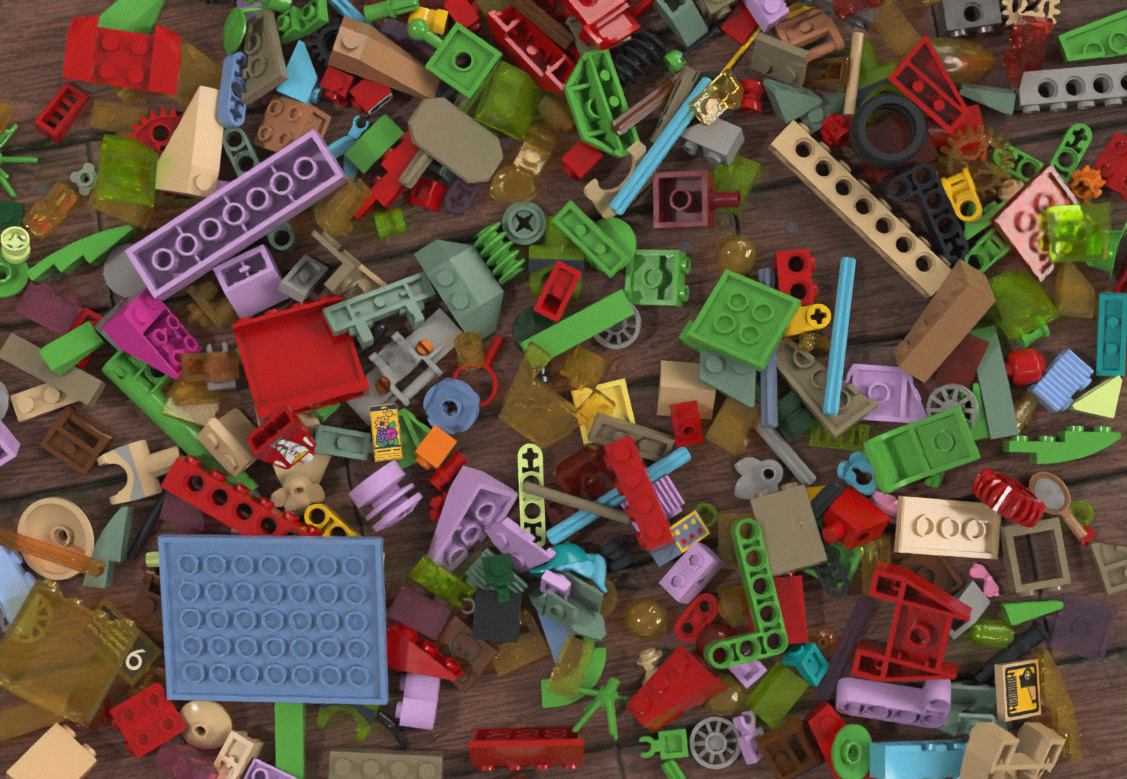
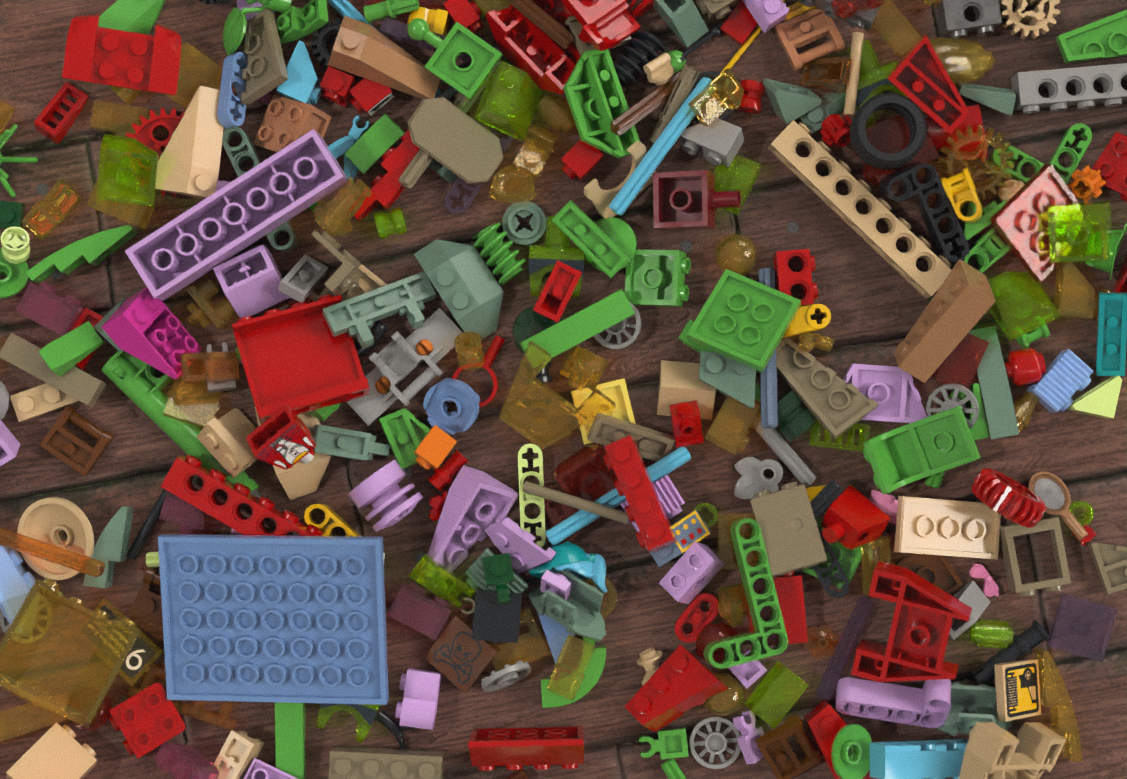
(79, 178): light grey plate -> none
(121, 273): light grey tile -> none
(141, 469): tan connector -> none
(209, 716): tan dish -> none
(297, 494): tan plate -> none
(385, 432): tile -> none
(414, 655): red slope -> none
(427, 194): red slope -> none
(506, 676): none -> light grey wheel
(605, 699): bright green plant -> none
(617, 554): black wheel -> none
(646, 619): clear yellow hair -> none
(659, 70): none -> tan plate
(779, 60): dark tan plate -> none
(808, 661): teal bracket -> none
(839, 336): medium azure axle -> none
(846, 468): medium azure piece -> none
(1021, 611): bright green slope -> none
(1028, 46): clear red bracket -> none
(1070, 444): bright green slope -> none

